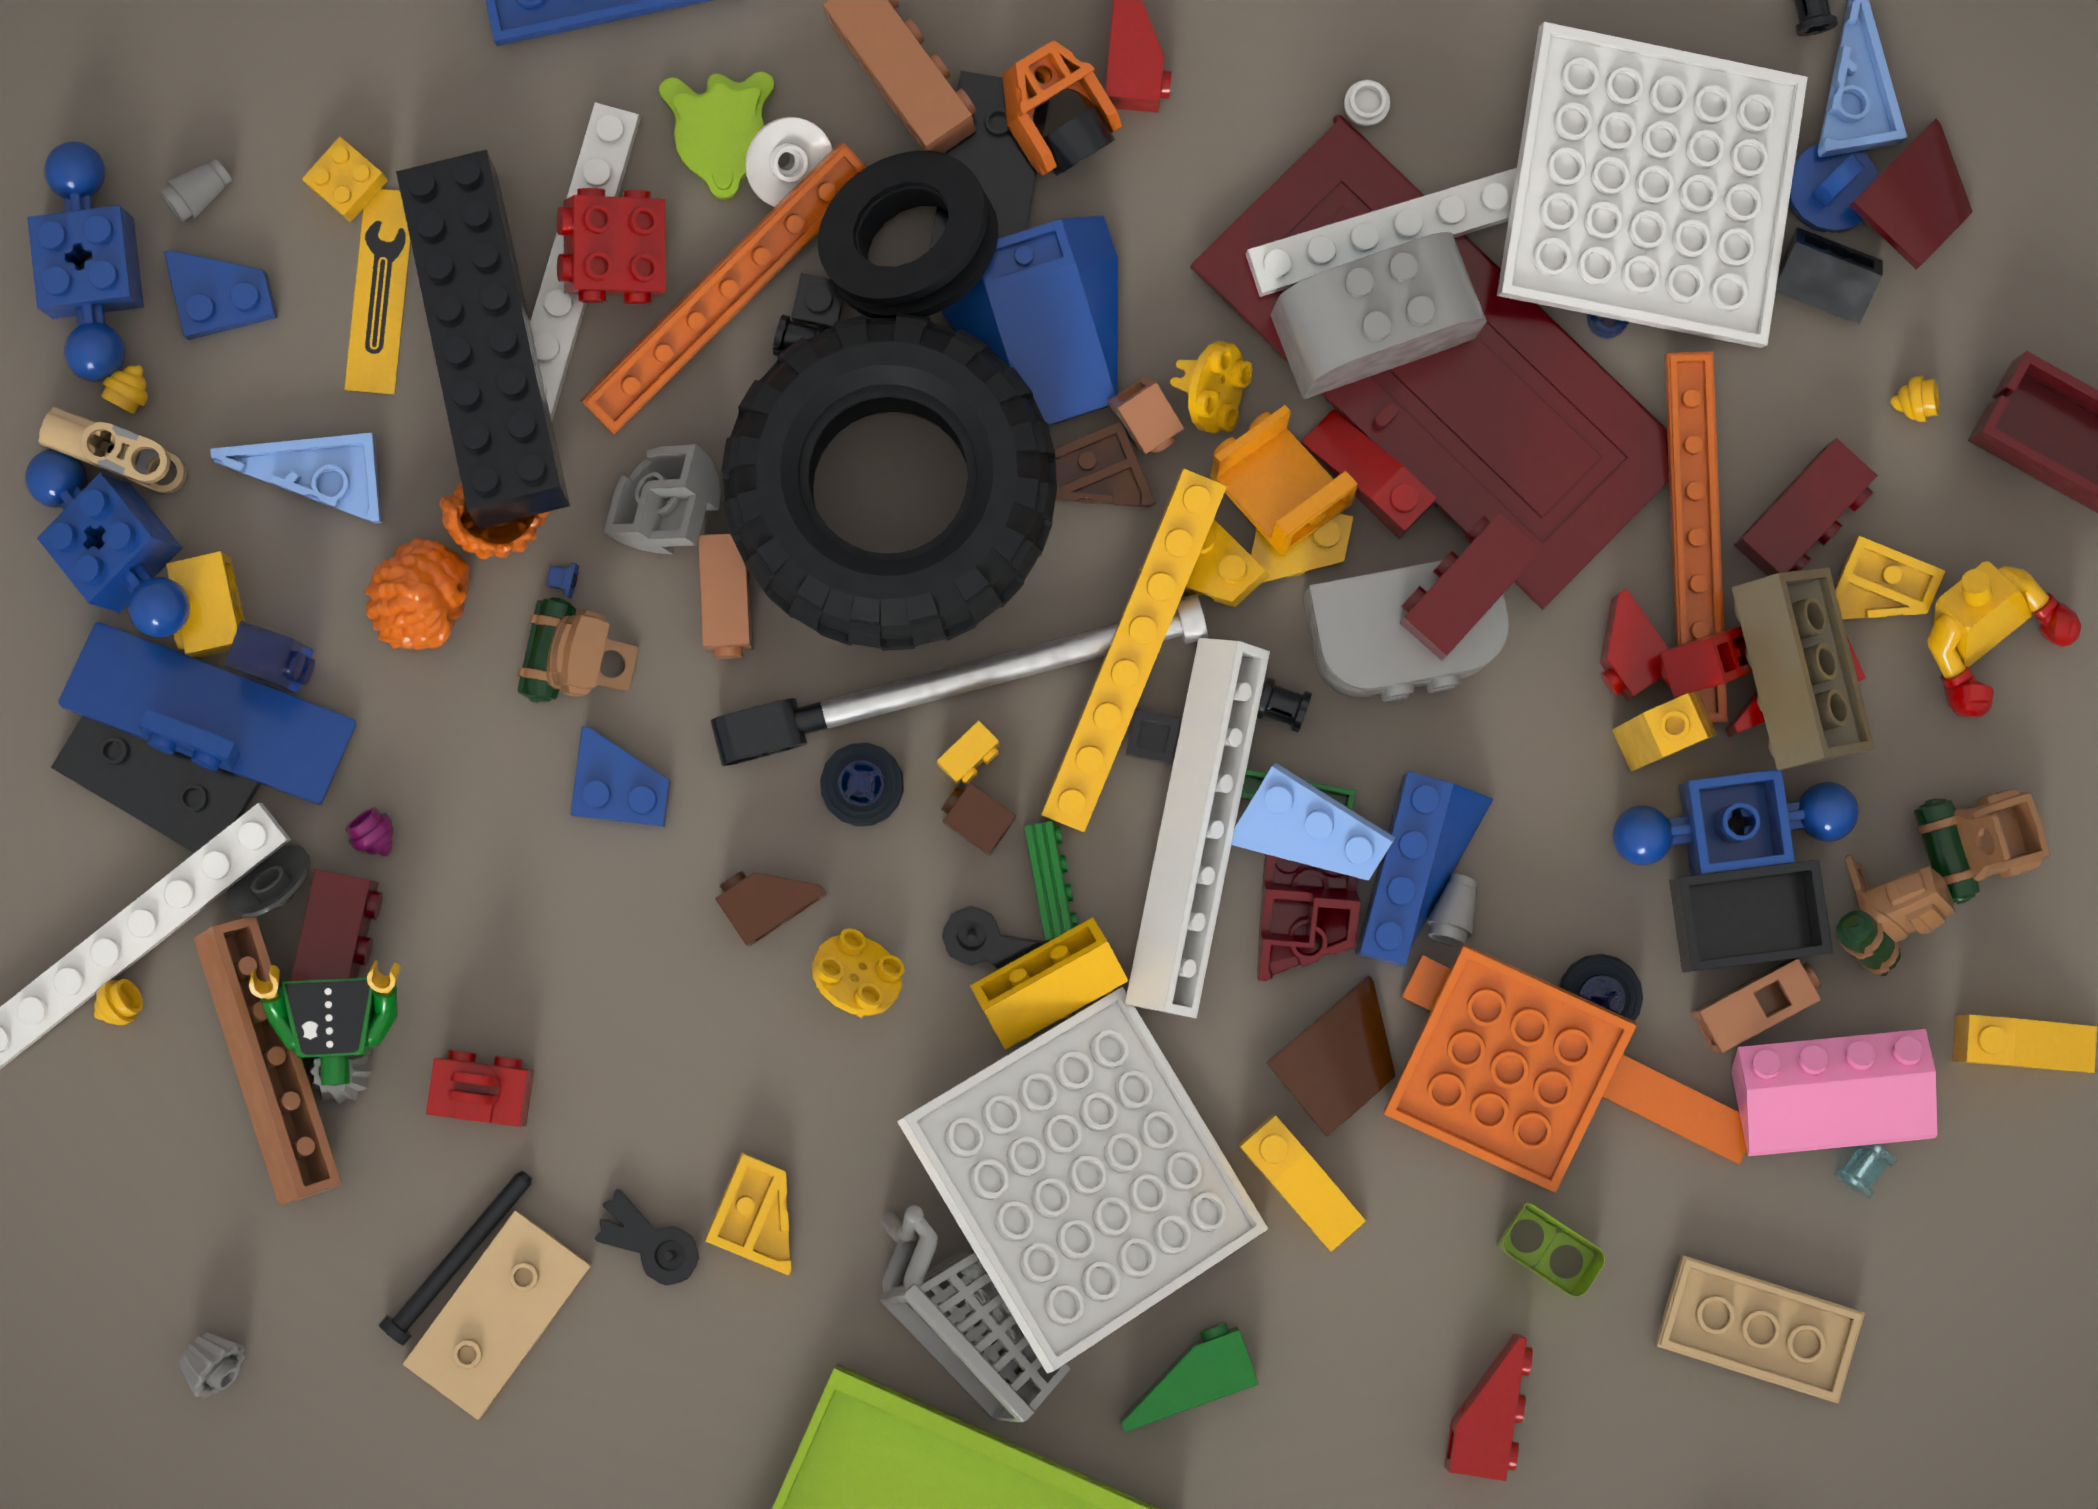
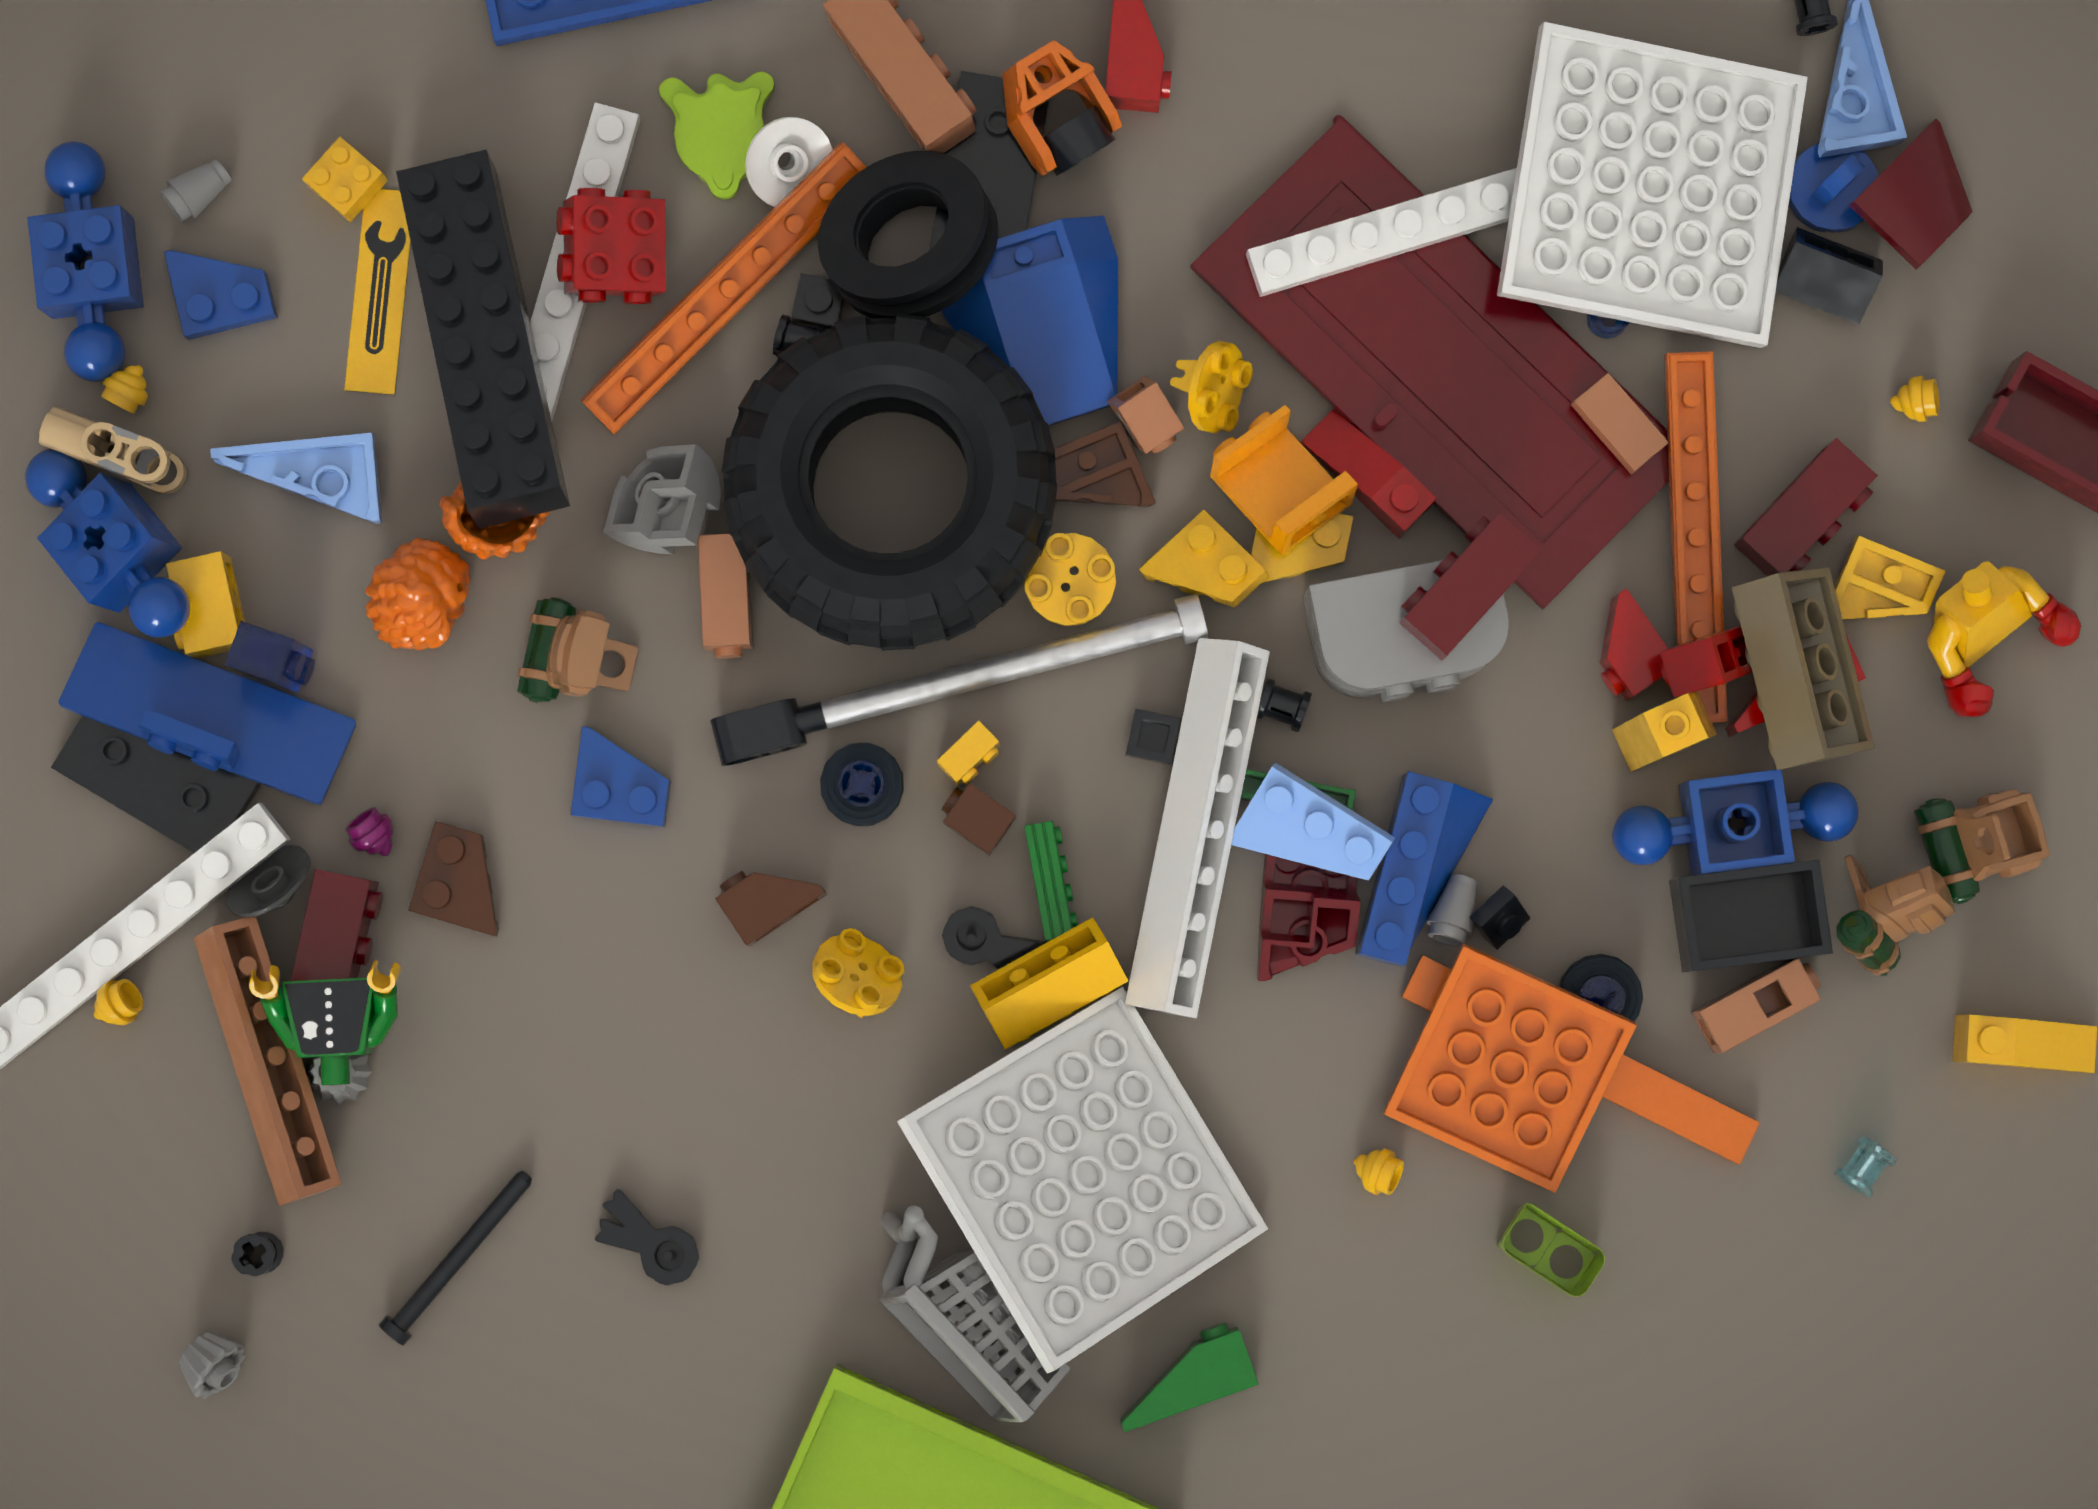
(270, 1259): none -> black bush
(456, 881): none -> reddish brown wing
(480, 1090): red brick -> none
(497, 1314): tan plate -> none
(563, 579): blue piece -> none
(754, 1215): yellow wing -> none
(1089, 589): none -> yellow plate
(1133, 649): yellow plate -> none
(1301, 1182): yellow slope -> none
(1338, 1059): reddish brown slope -> none
(1366, 103): white plate -> none
(1377, 313): light grey brick -> none
(1379, 1171): none -> yellow plate
(1484, 1424): red slope -> none
(1500, 917): none -> black plate
(1619, 423): none -> nougat tile
(1759, 1329): tan plate -> none
(1836, 1092): bright pink slope -> none

